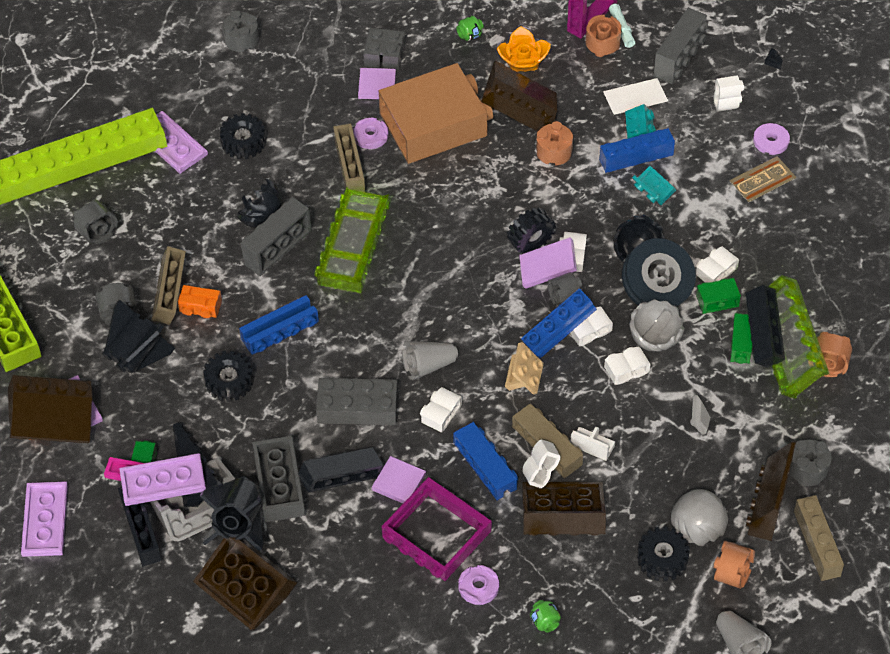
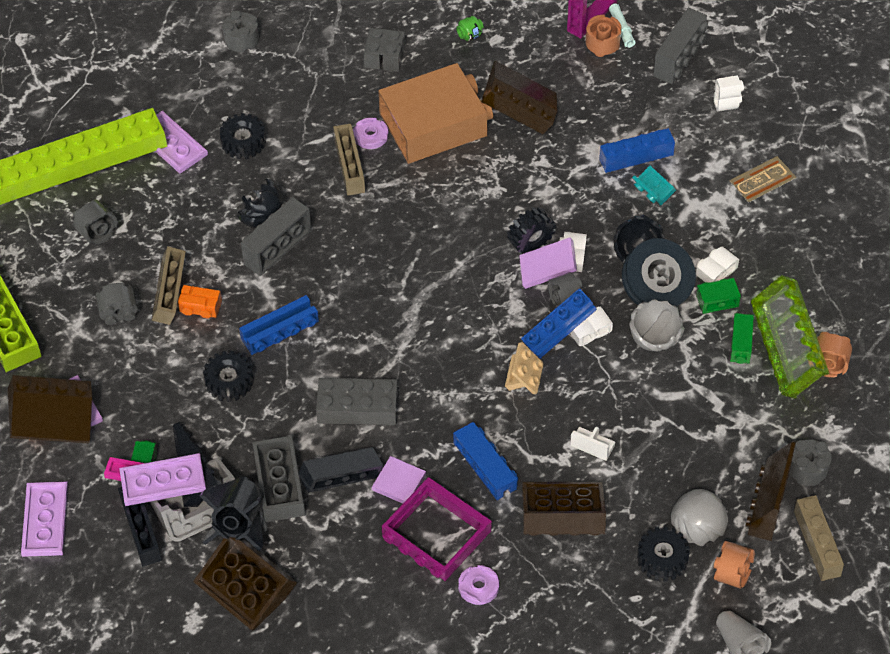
(134, 341): black brick -> none
(352, 240): clear neon green window -> none
(373, 80): lavender tile -> none
(427, 357): light grey cone -> none
(441, 409): white brick -> none
(523, 51): light orange brick -> none
(534, 427): dark tan brick -> none
(541, 463): white brick -> none
(545, 616): bright green head -> none
(554, 143): nougat brick -> none
(627, 365): white brick -> none
(634, 95): white sticker -> none
(639, 121): teal bracket -> none
(700, 416): light grey piece -> none
(765, 326): black brick -> none
(773, 59): black tile -> none
(775, 131): lavender tile -> none

